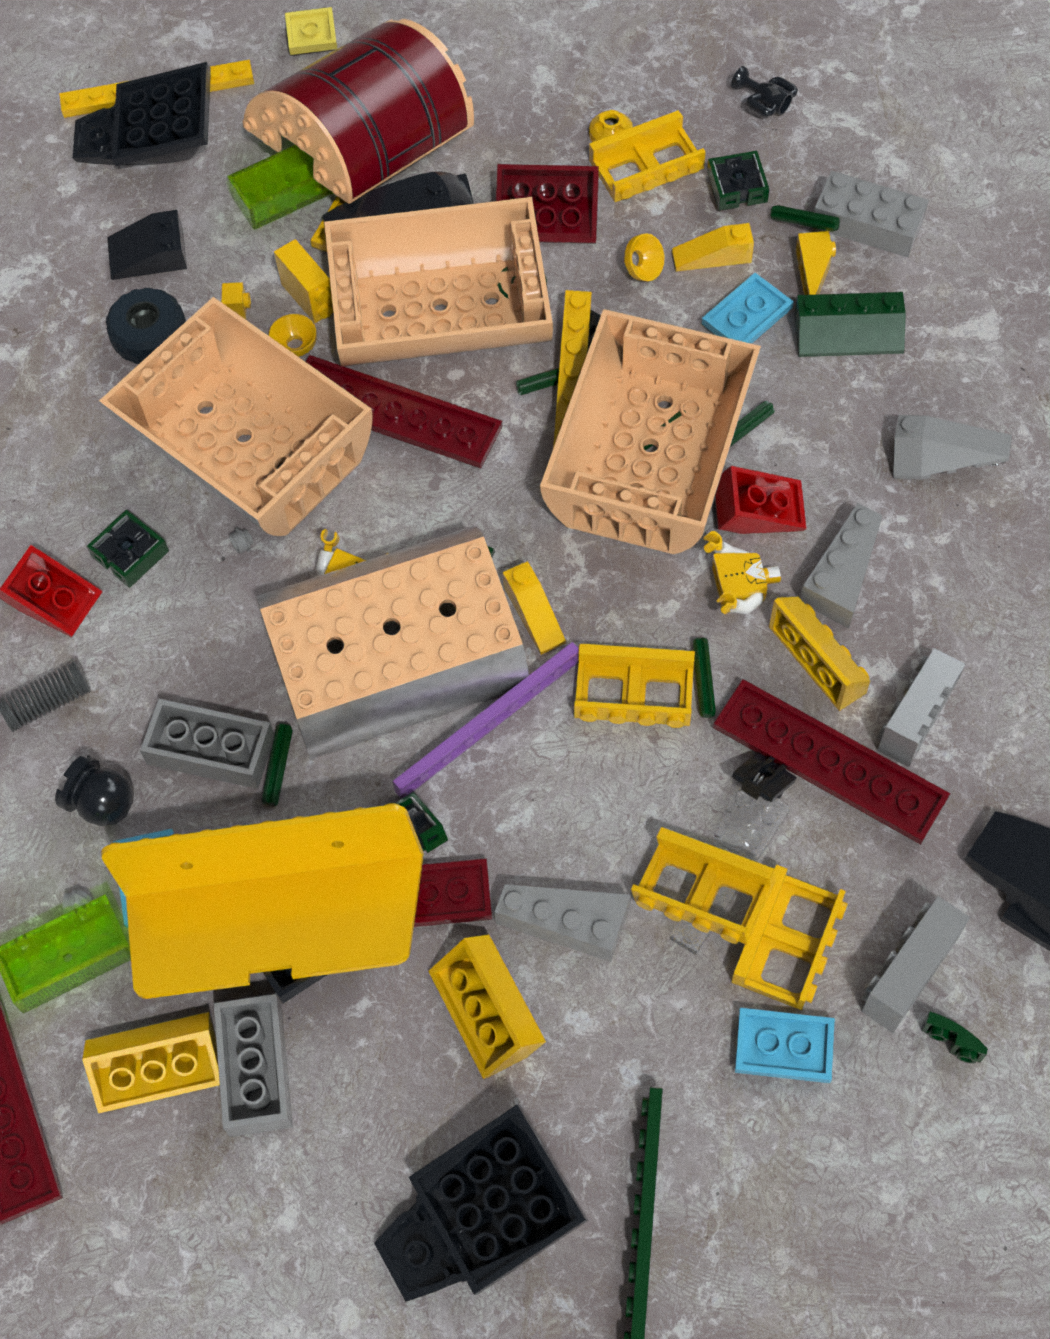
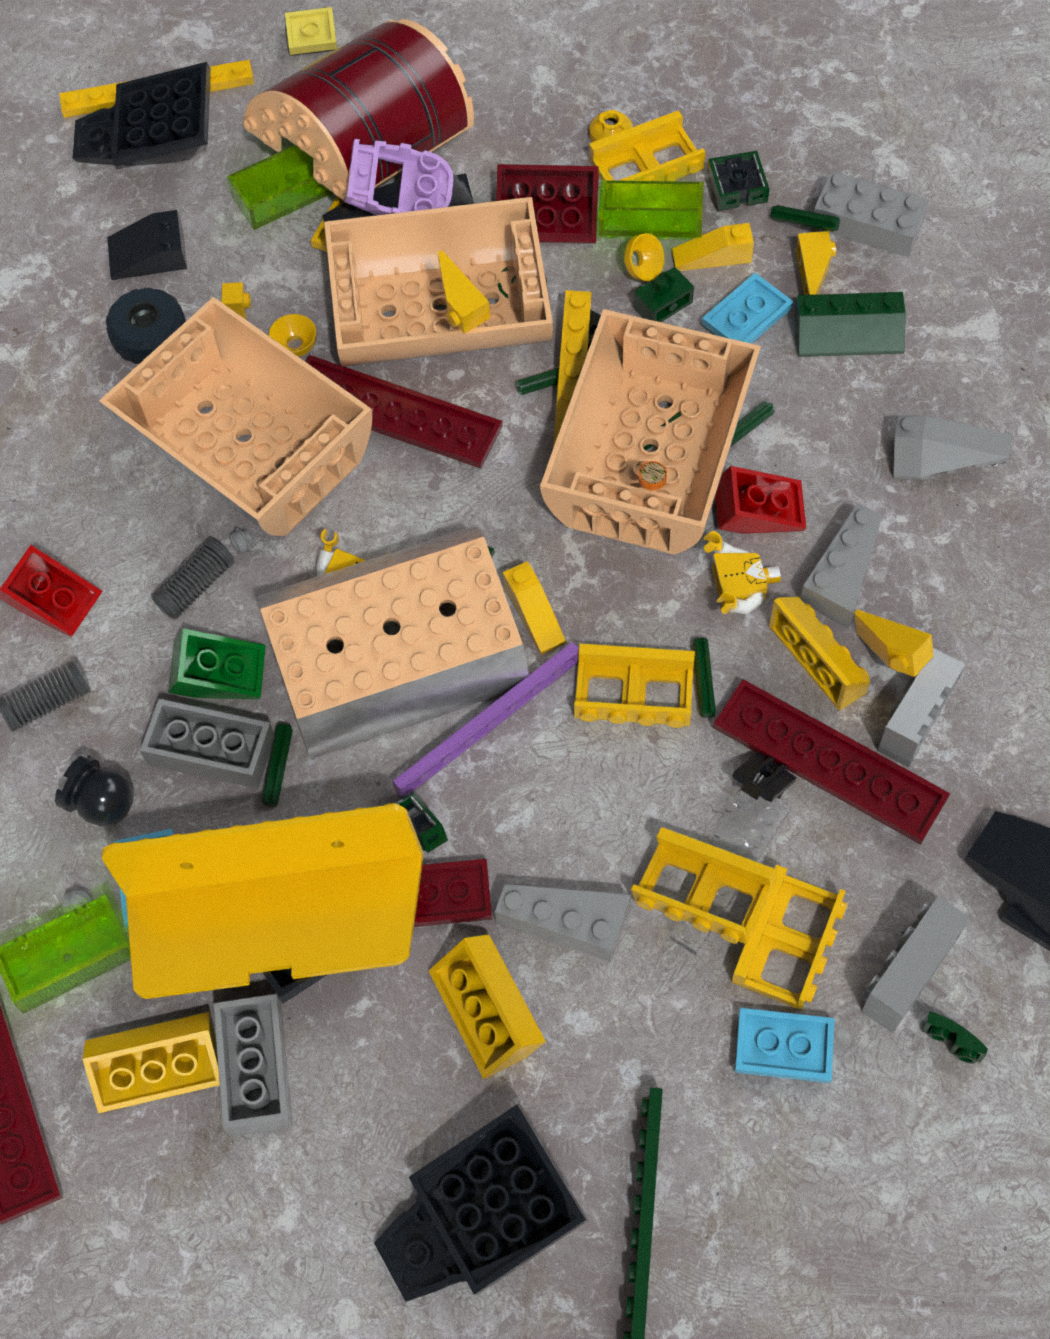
(128, 548): piece -> none
(216, 667): none -> green slope
(218, 556): none -> dark grey piece
(304, 280): yellow brick -> none
(423, 184): none -> lavender slope
(464, 302): none -> yellow slope
(651, 208): none -> clear neon green piece
(652, 475): none -> tile
(663, 296): none -> dark green brick
(772, 96): black piece -> none
(894, 643): none -> yellow slope

